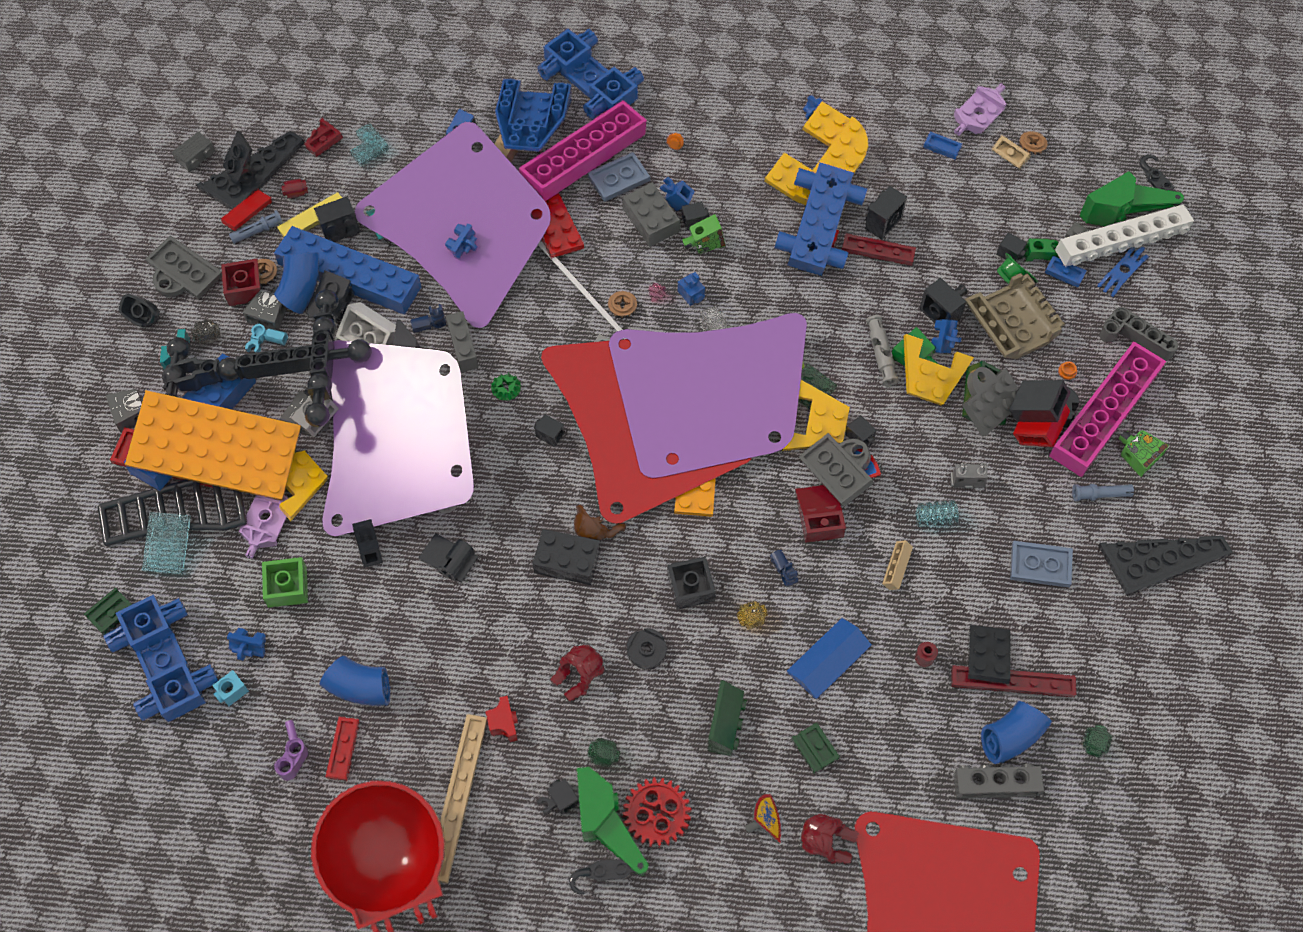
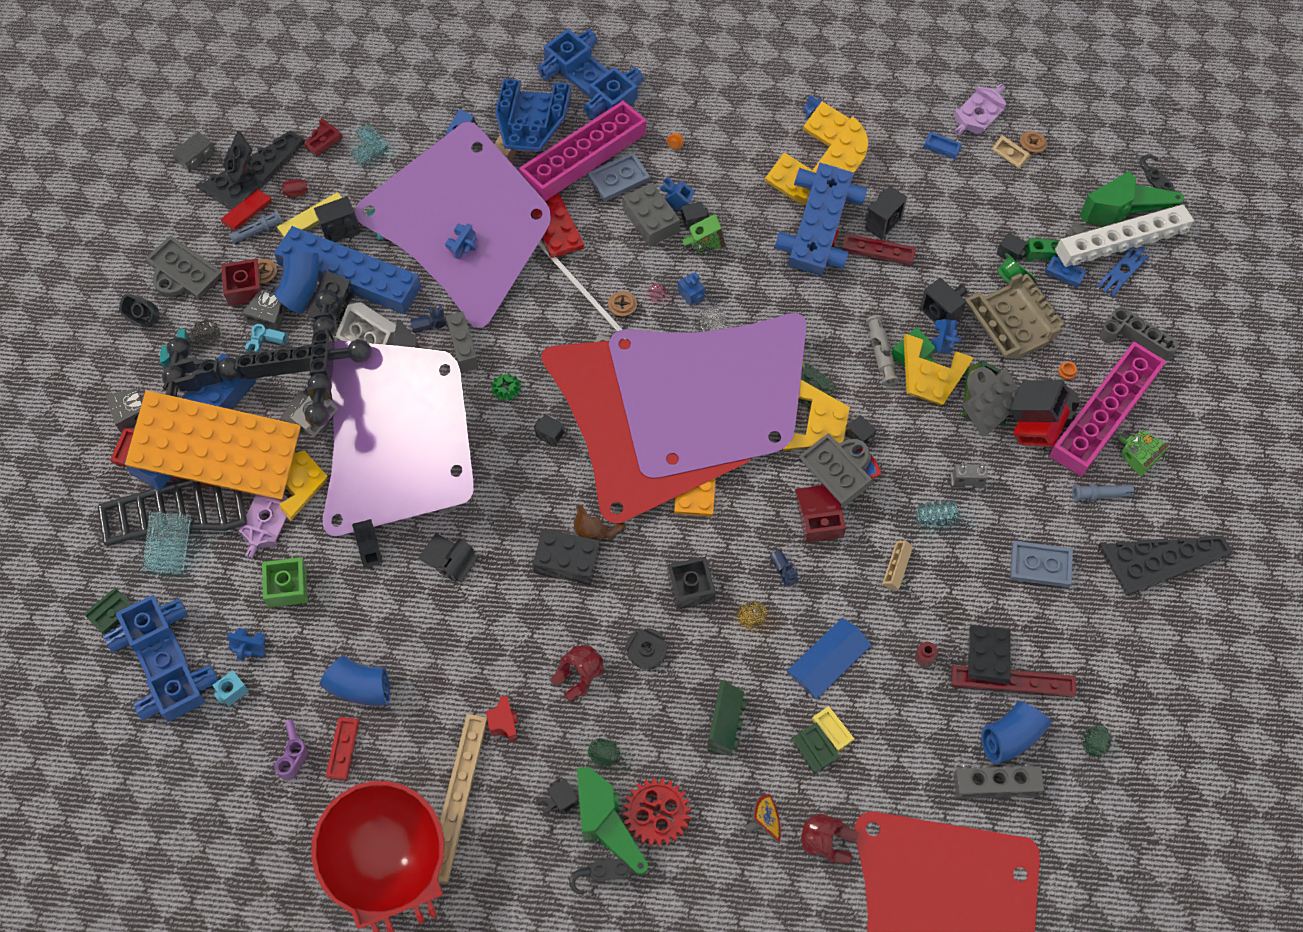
(833, 729): none -> light yellow tile

